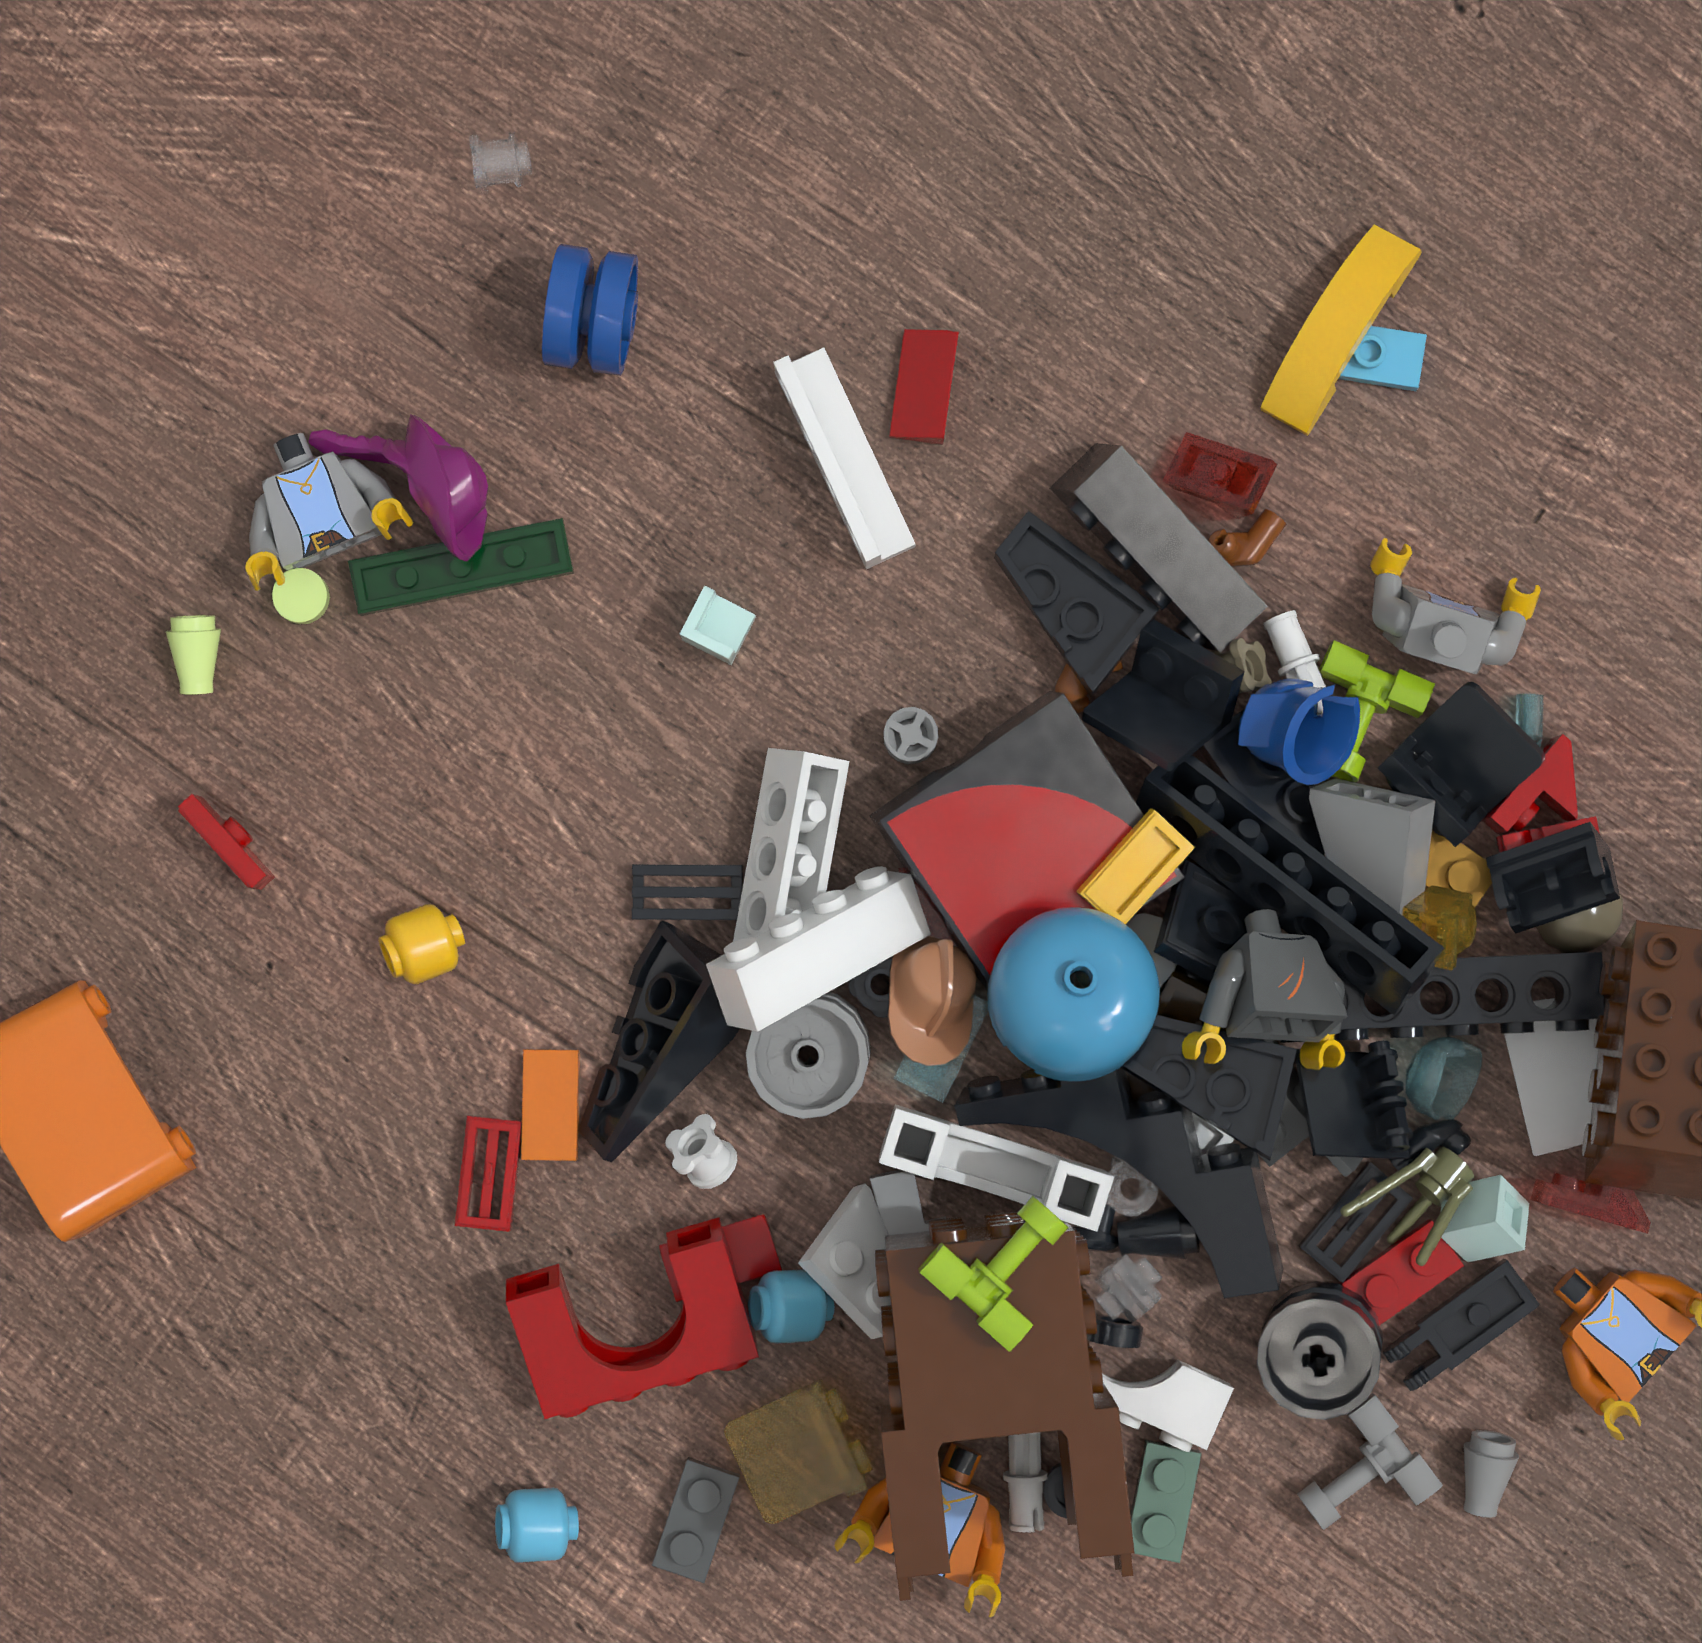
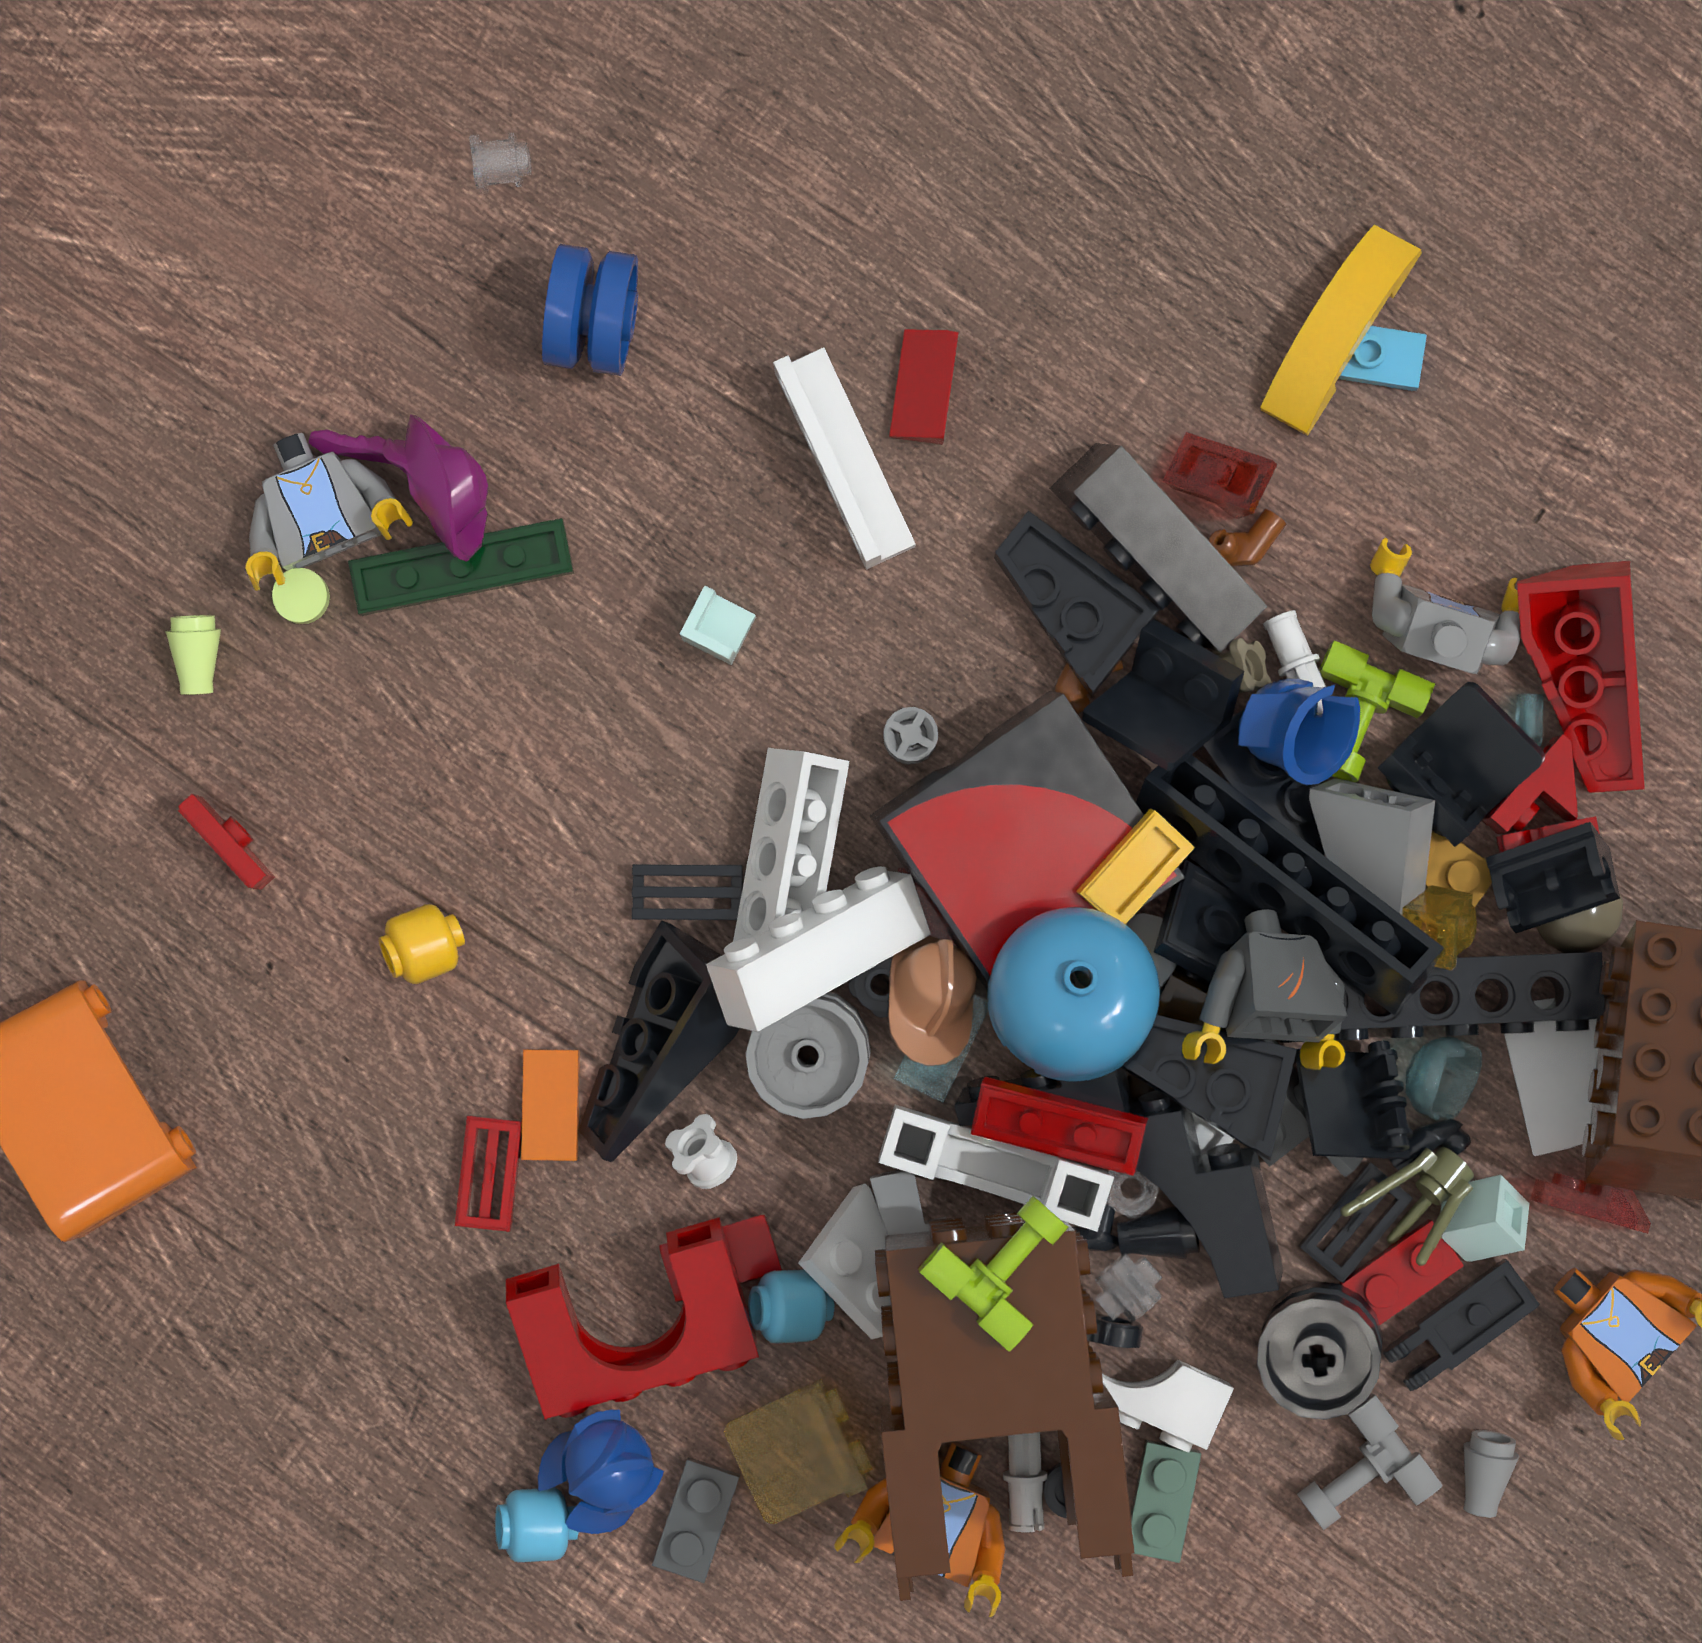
(605, 1467): none -> blue helmet
(1059, 1126): none -> red tile
(1584, 650): none -> red wedge

